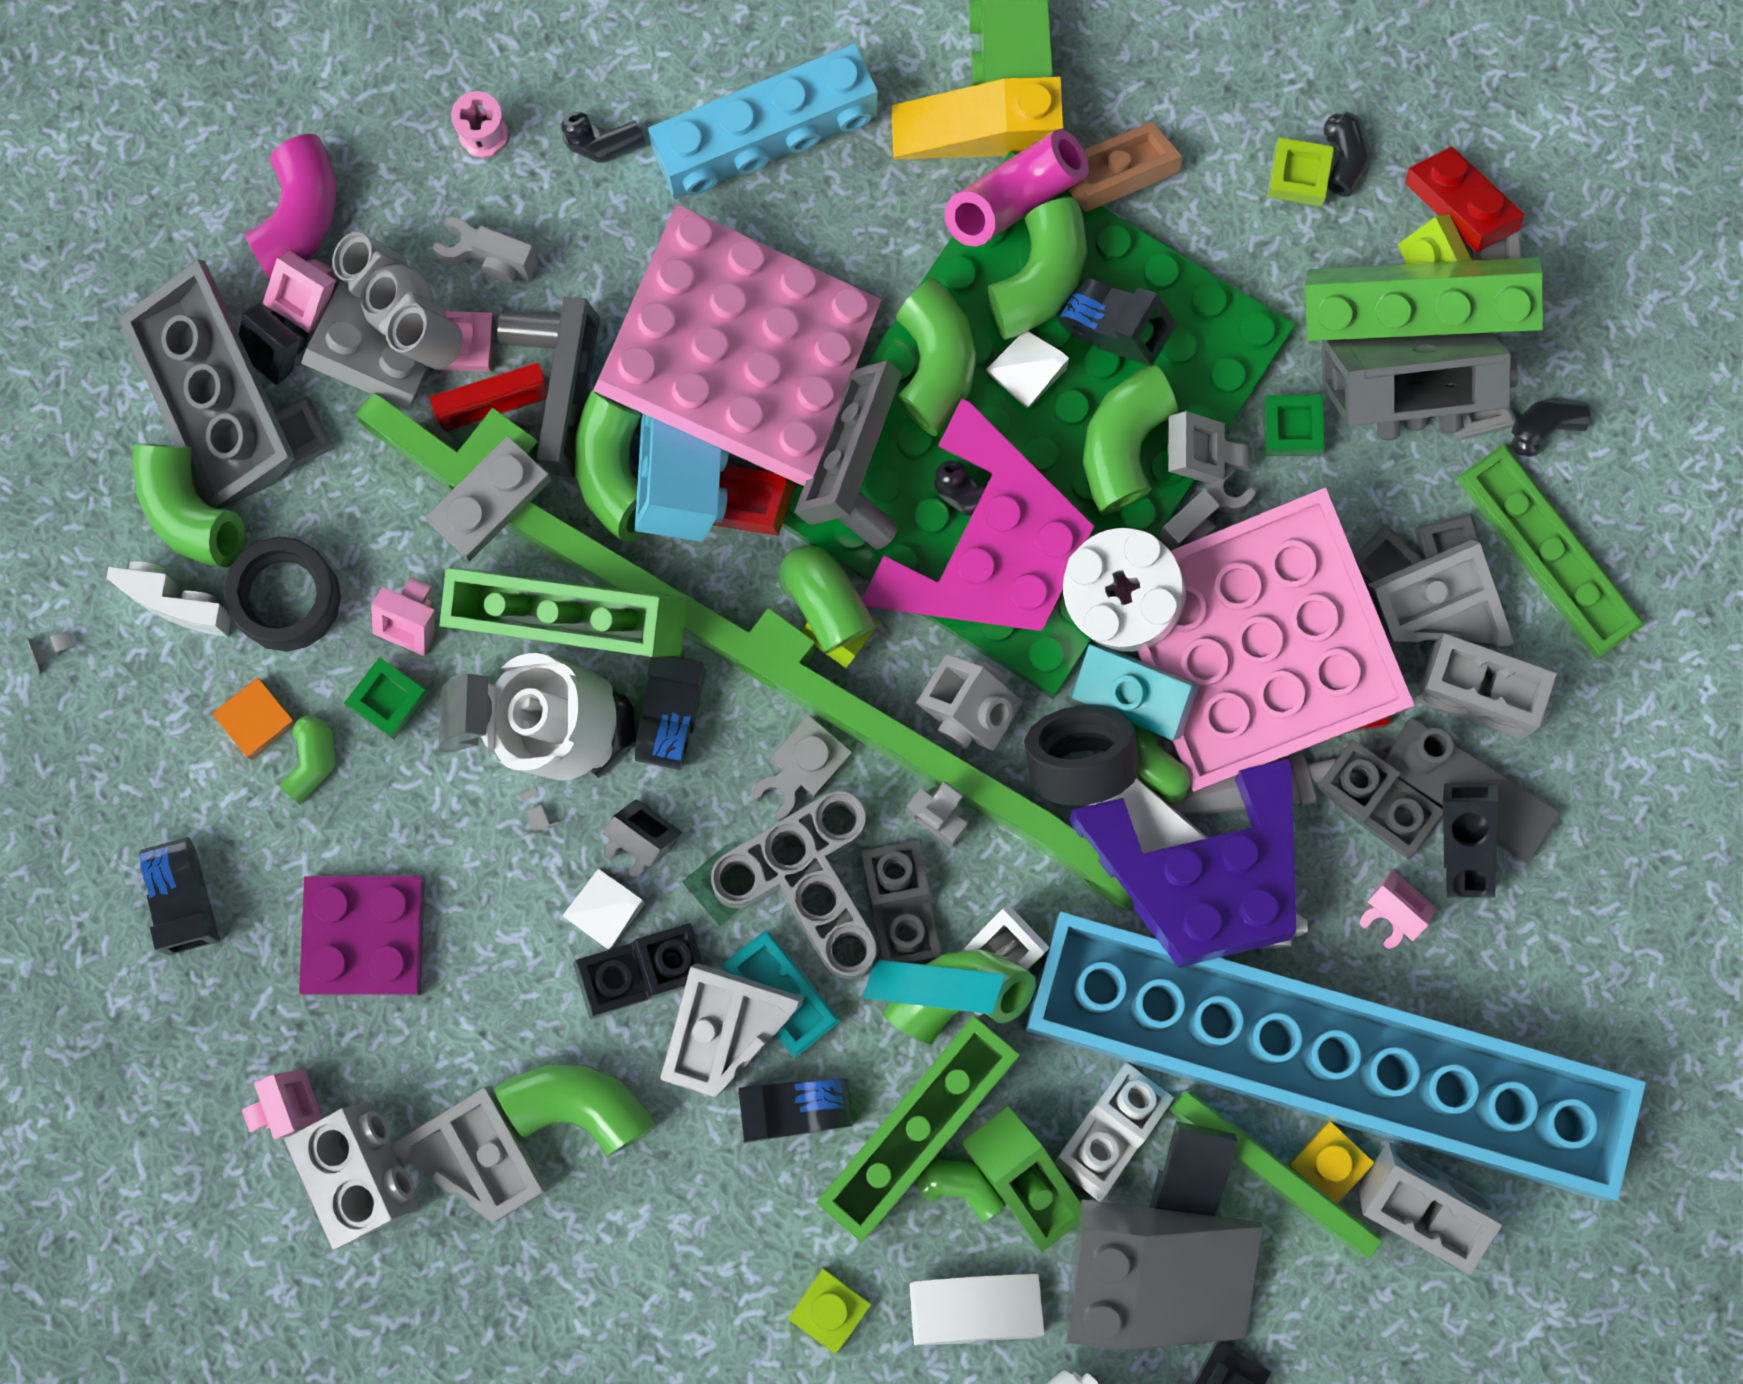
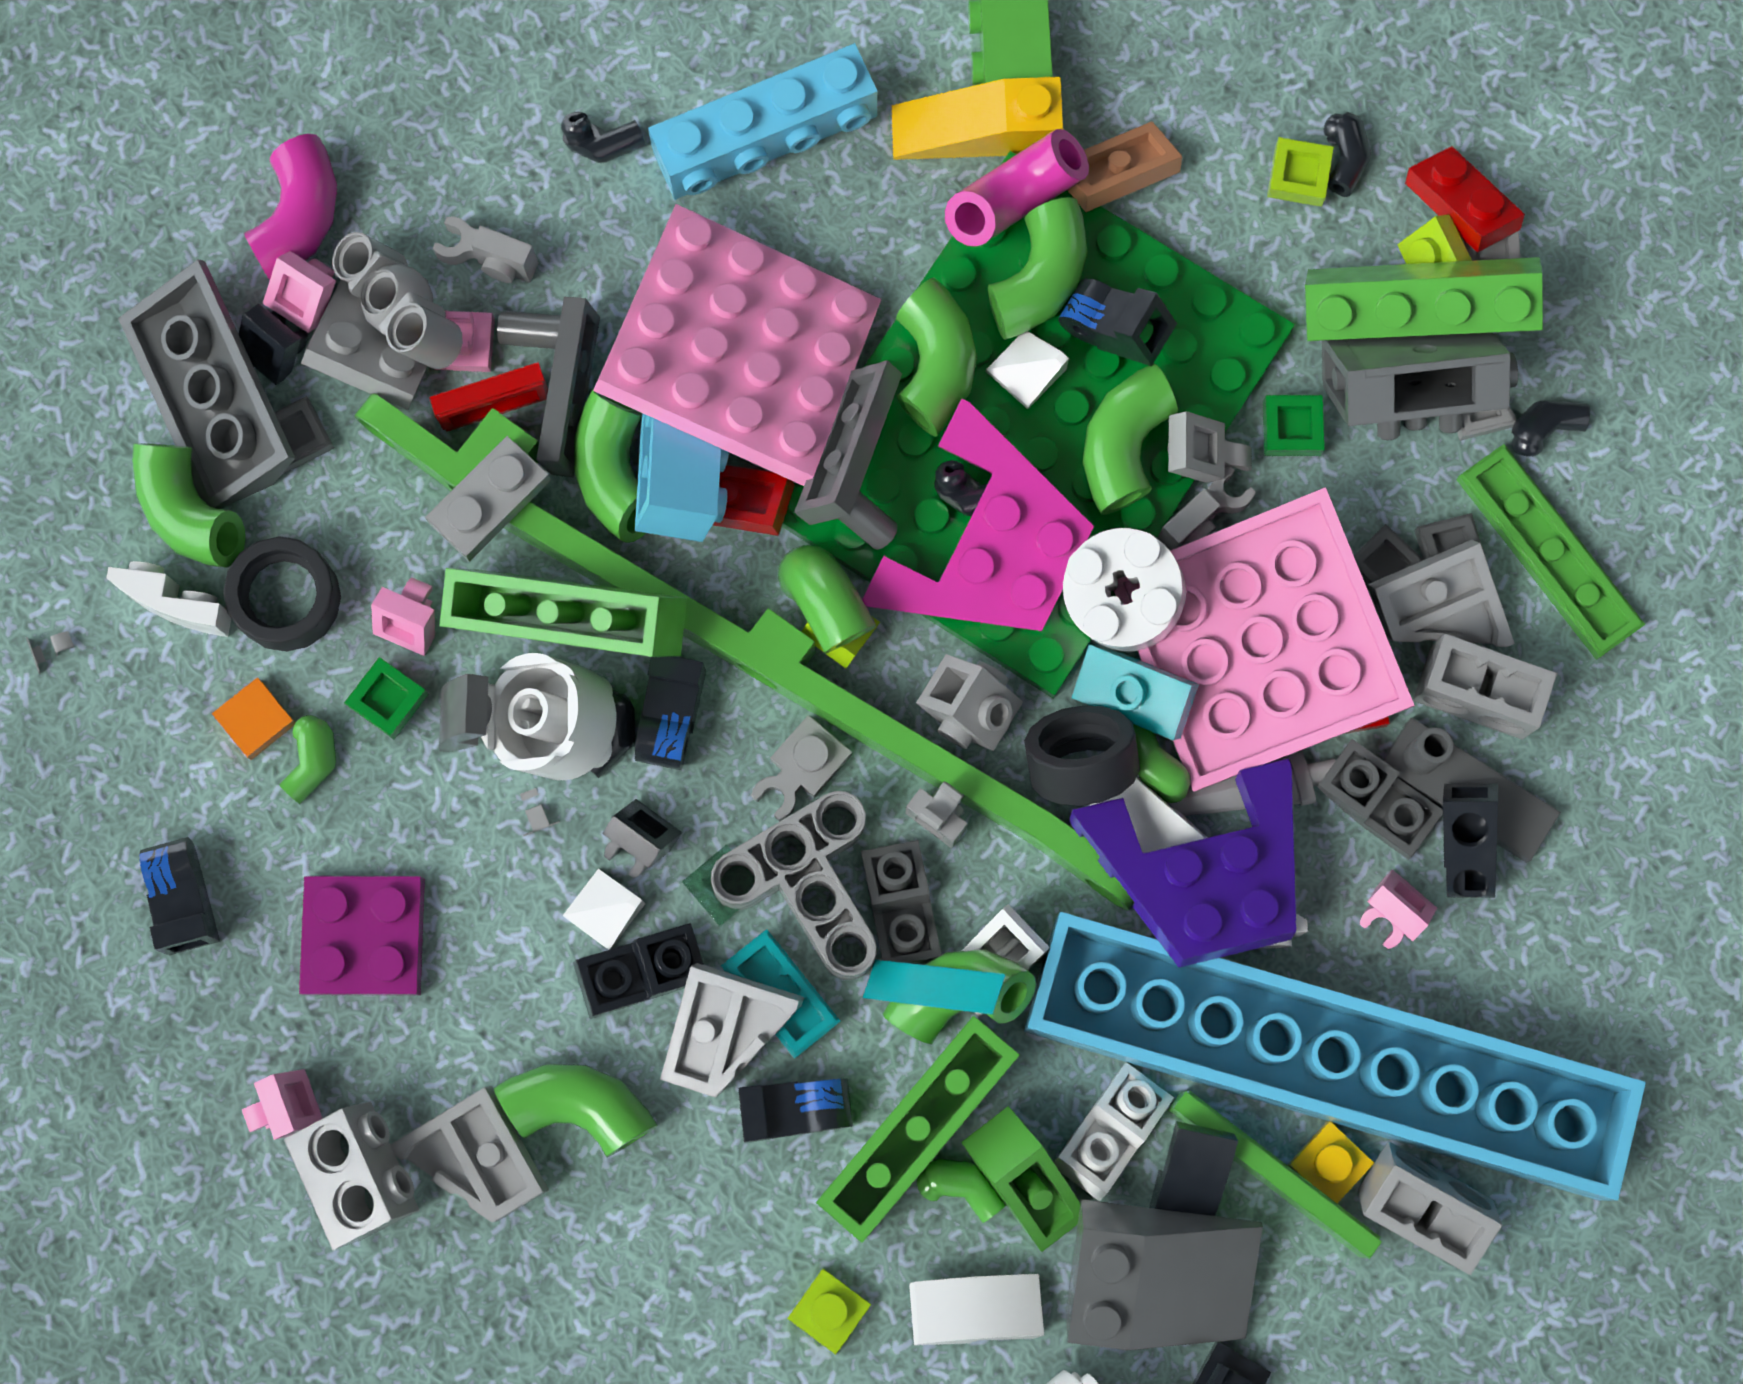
(466, 117): bright pink bush -> none

